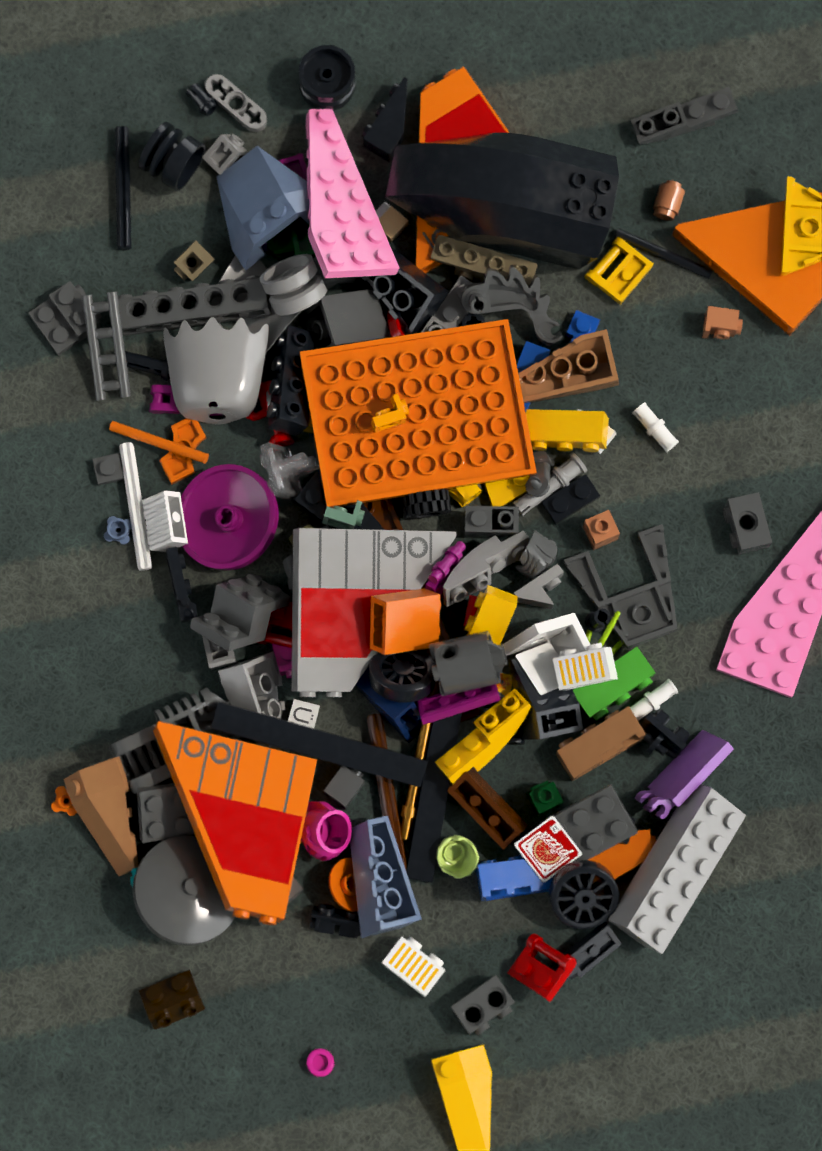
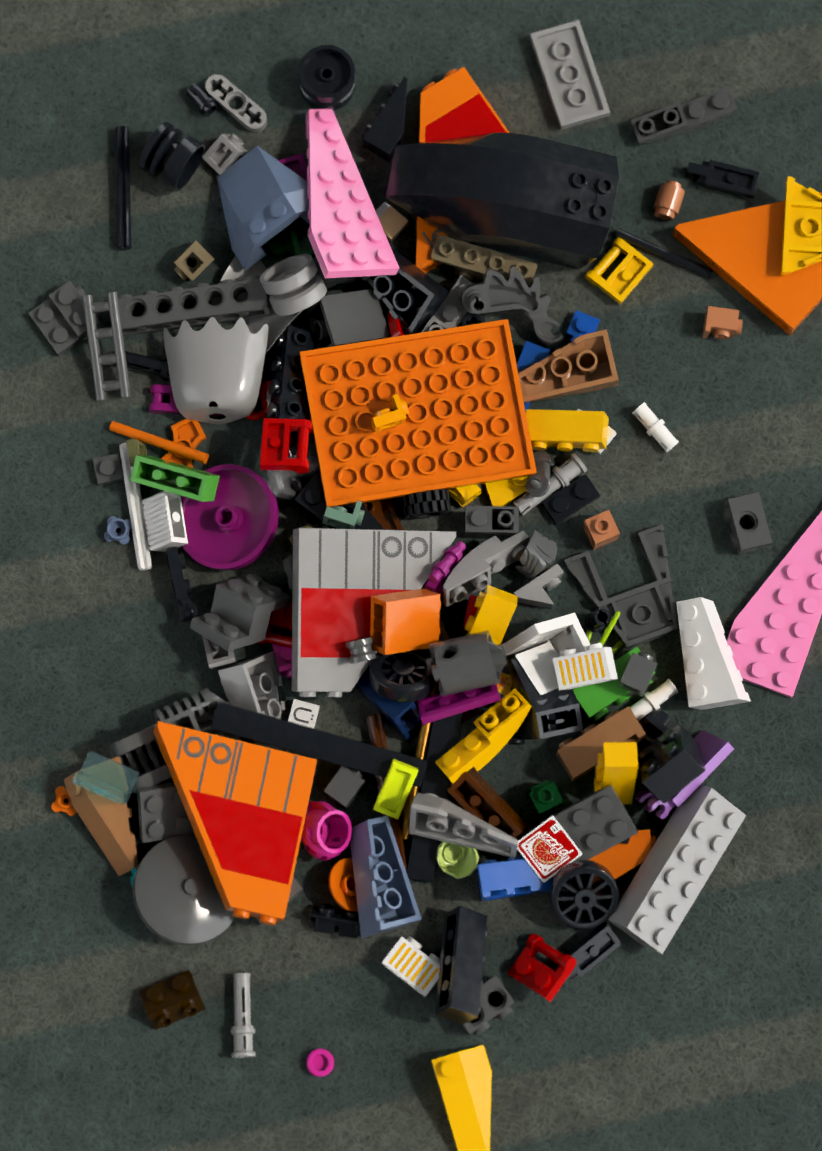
(106, 778): none -> clear light blue panel
(135, 448): none -> olive tile
(175, 478): none -> bright green brick
(242, 1030): none -> light grey pin
(277, 442): none -> red plate
(360, 650): none -> dark grey wheel
(395, 789): none -> neon yellow tile
(446, 822): none -> light grey wedge
(461, 965): none -> black brick
(570, 74): none -> light grey plate
(617, 767): none -> yellow brick
(638, 673): none -> dark grey brick
(670, 763): none -> black brick
(707, 657): none -> white wedge
(724, 177): none -> black hinge

